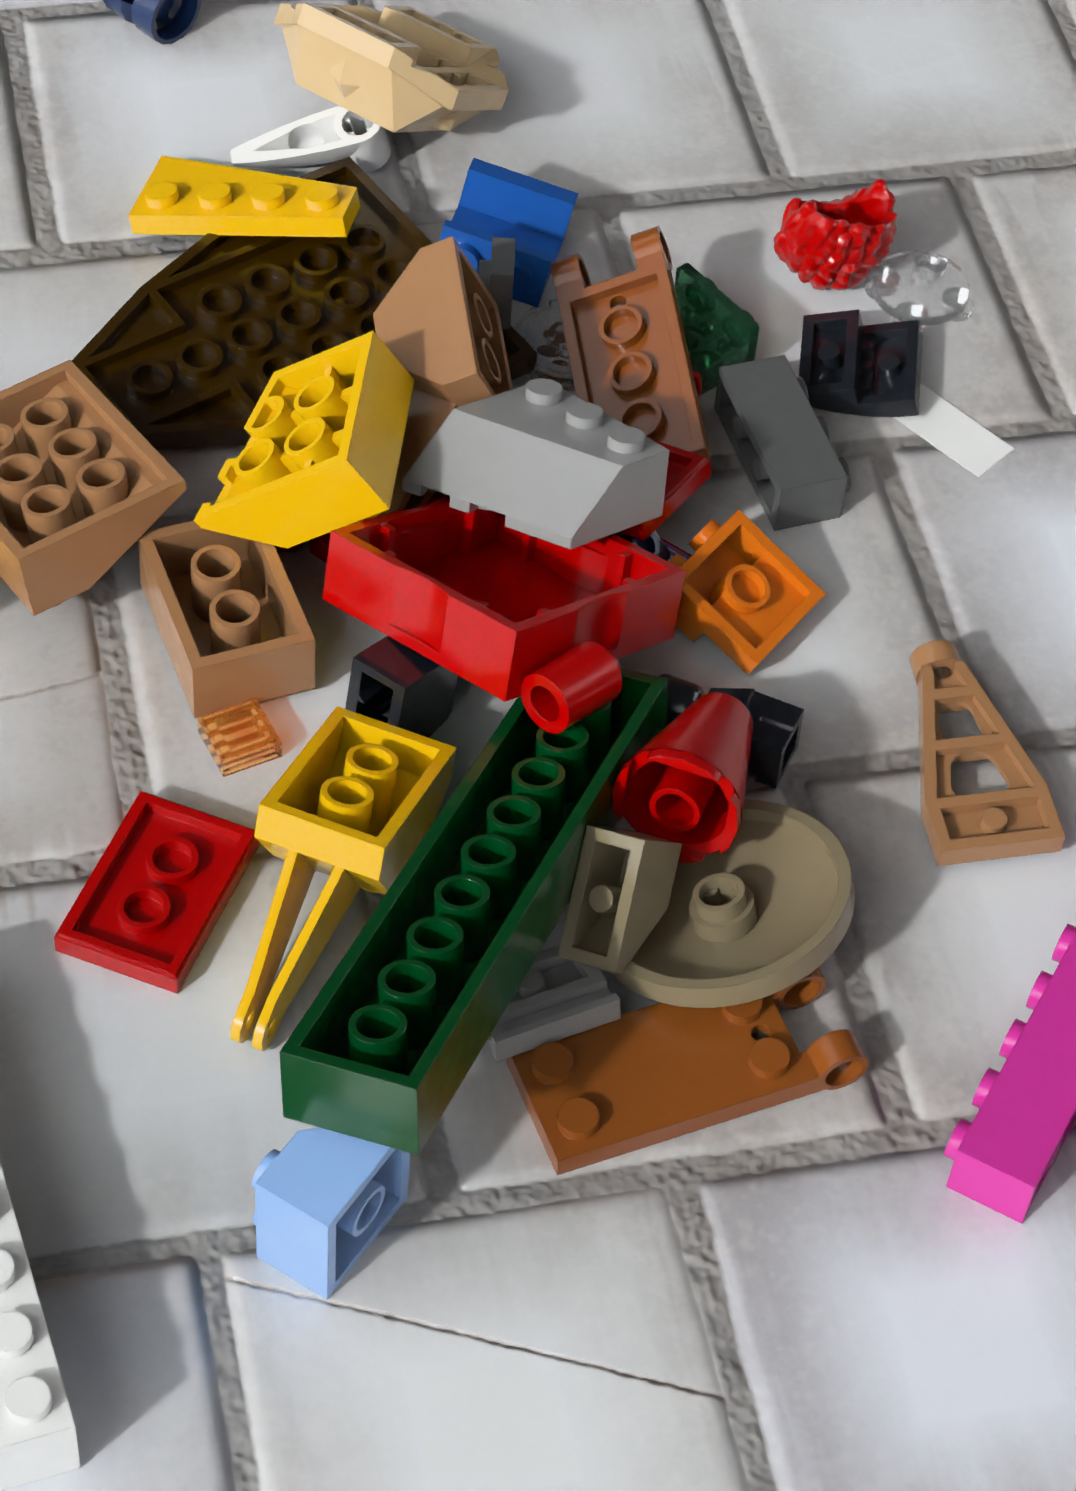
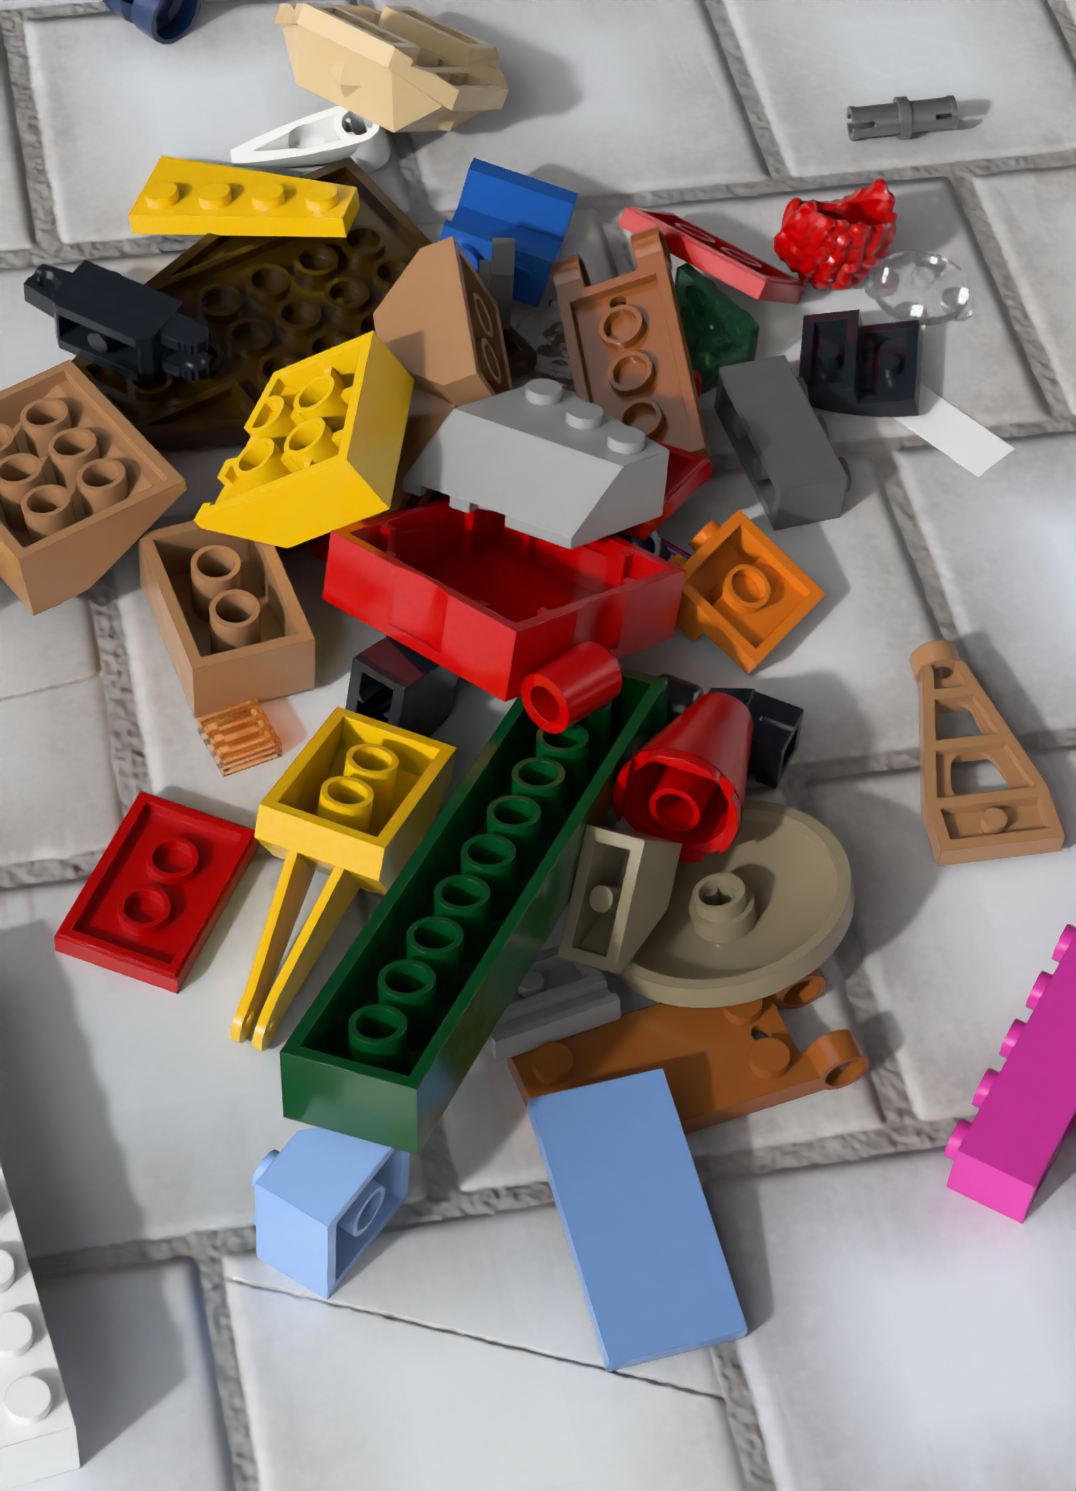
(120, 323): none -> black hinge
(636, 1220): none -> medium blue tile
(716, 256): none -> red tile
(902, 117): none -> flat silver pin

